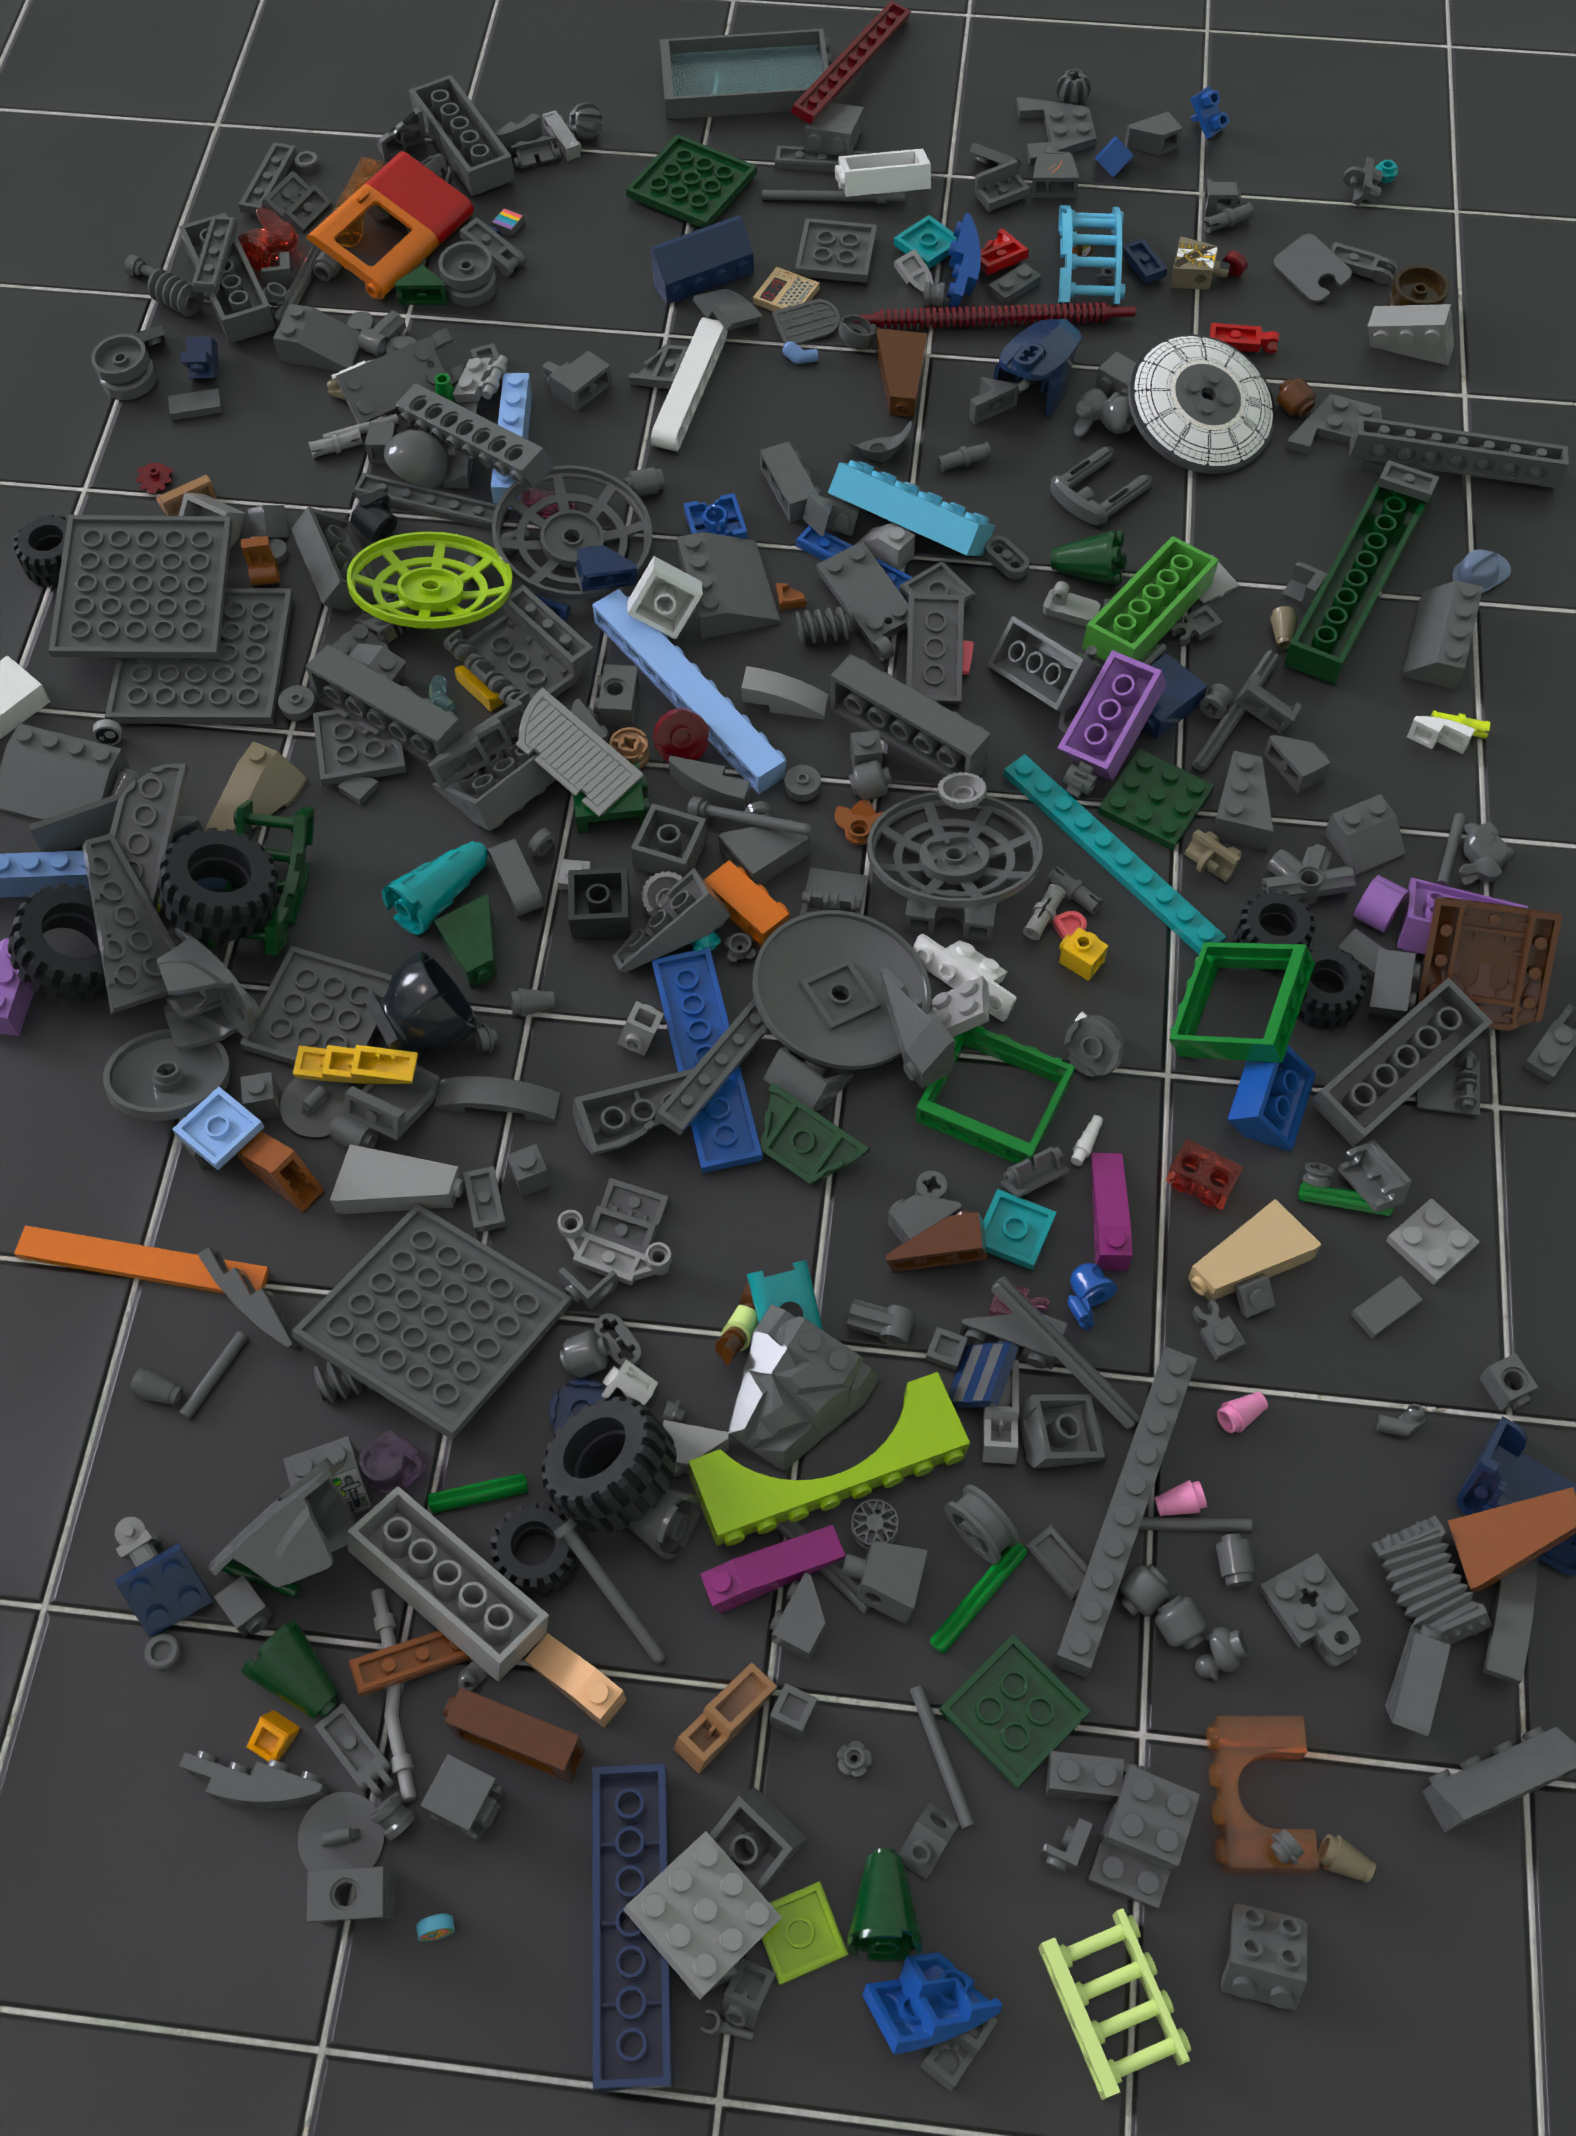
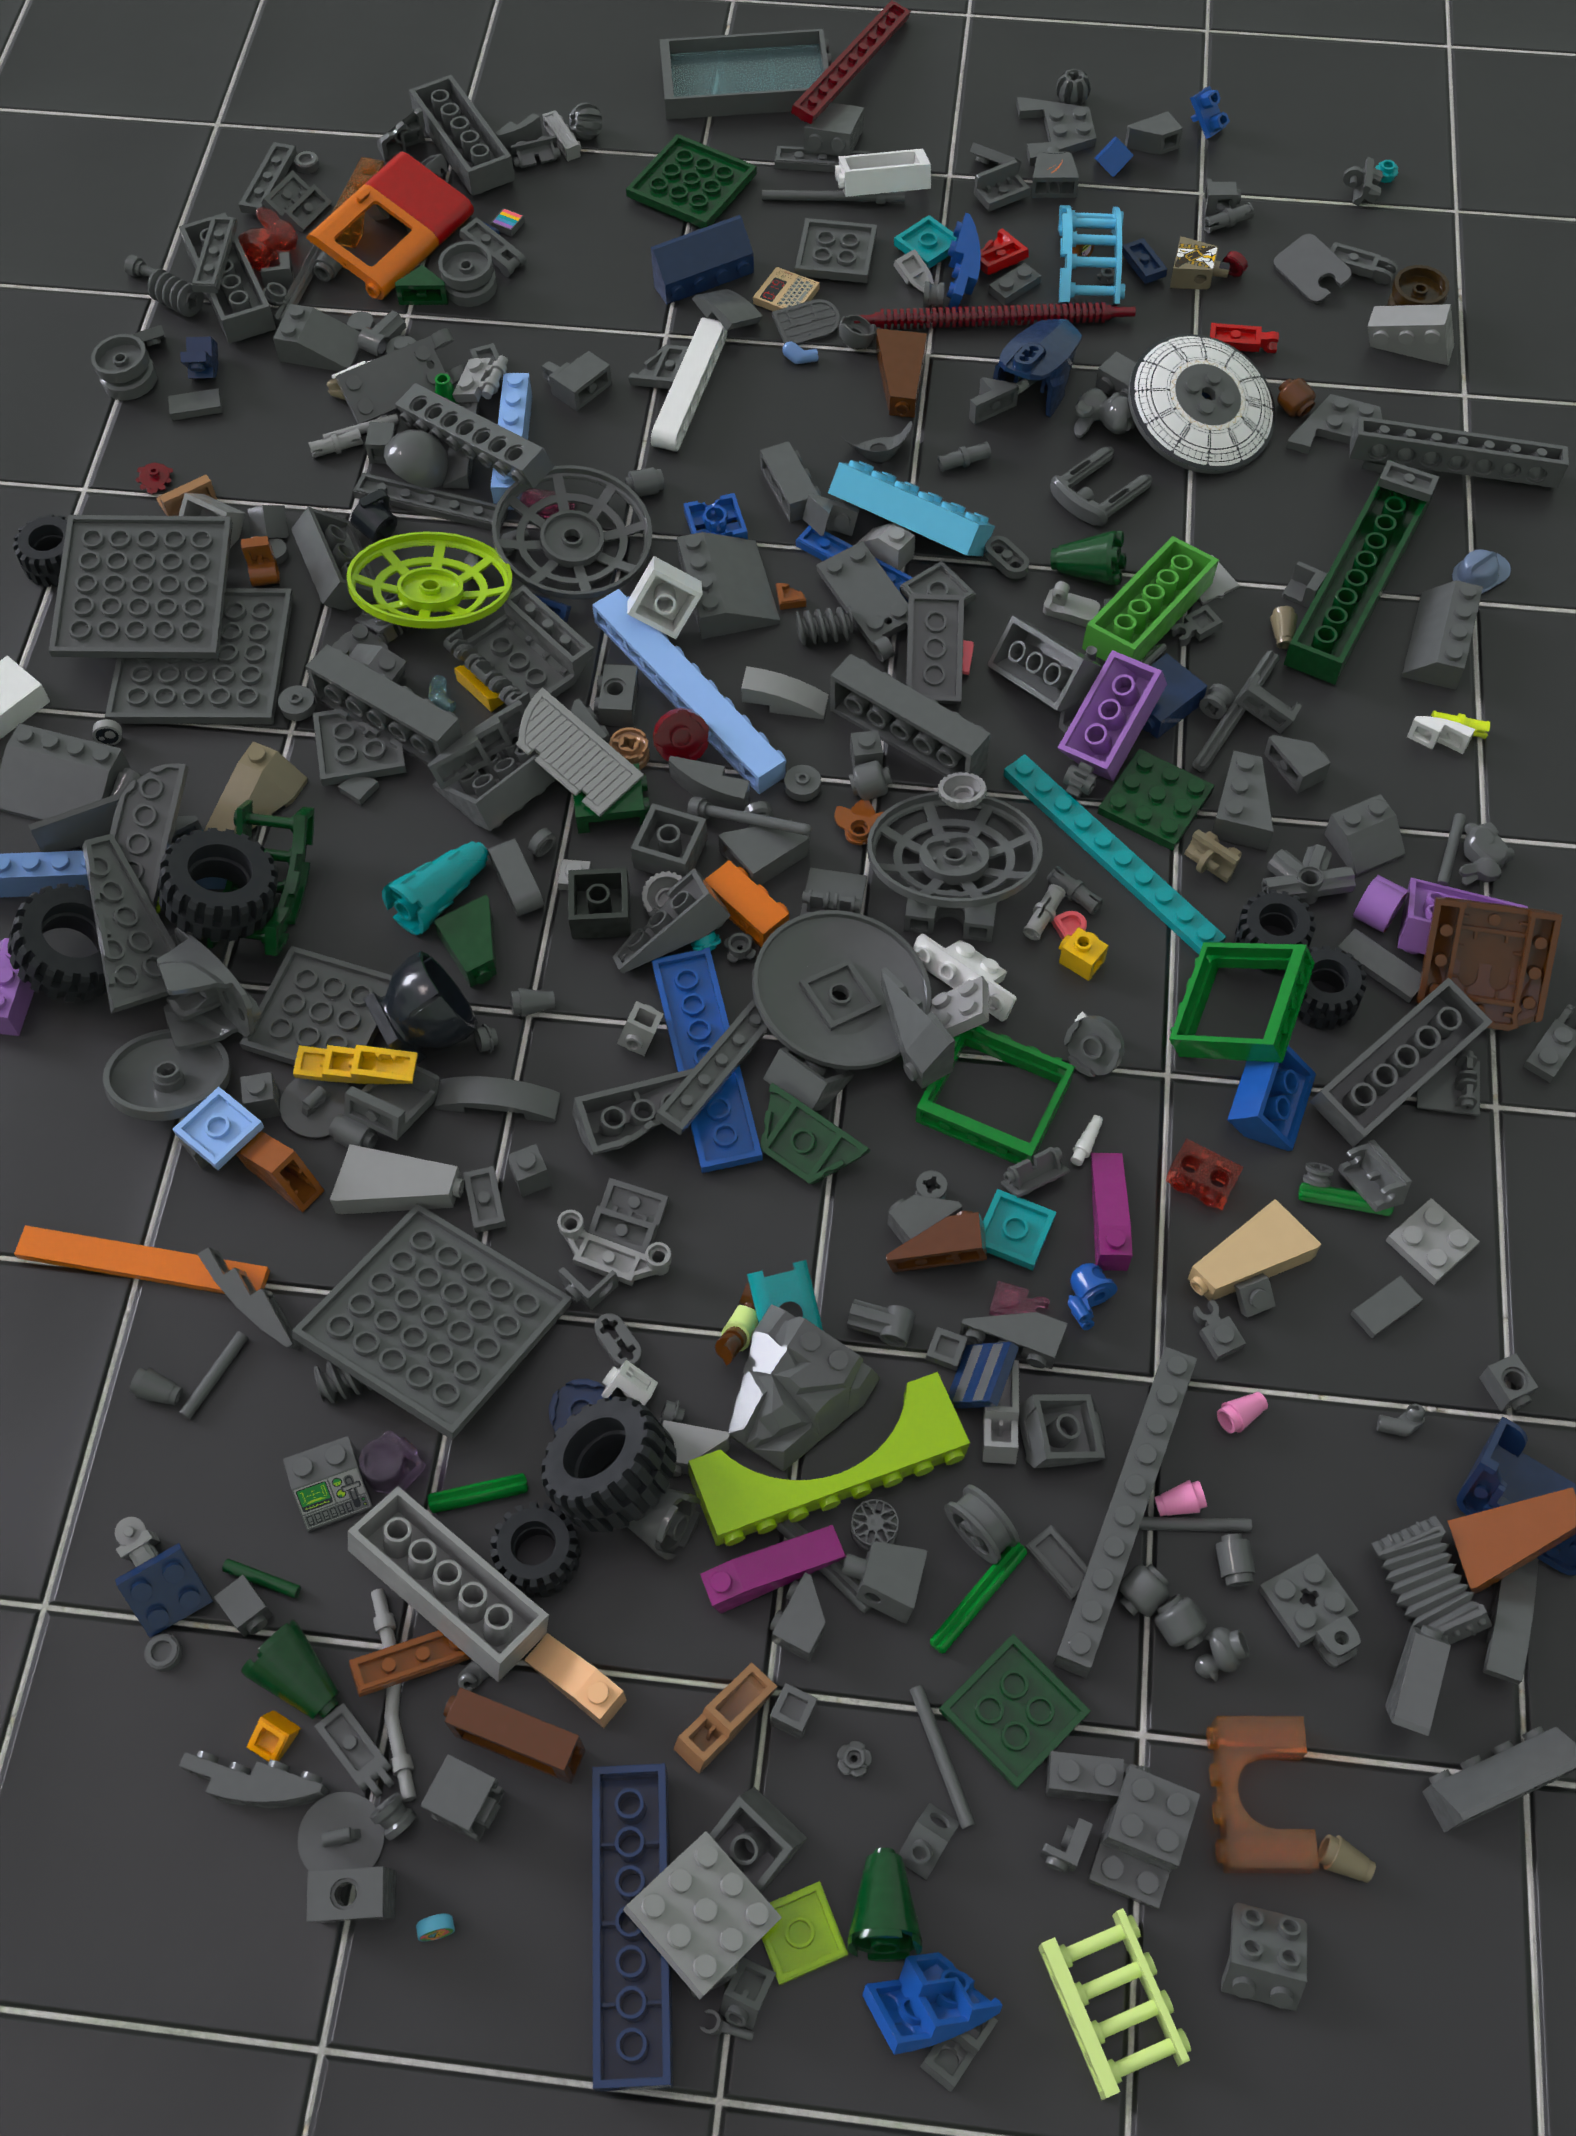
(295, 1531): dark grey piece -> none
(585, 1354): dark grey head -> none
(604, 568): dark blue slope -> none
(610, 1590): dark grey bar -> none
(1065, 1352): dark grey axle -> none
(1286, 1847): dark grey plate -> none
(1393, 983): dark grey brick -> none

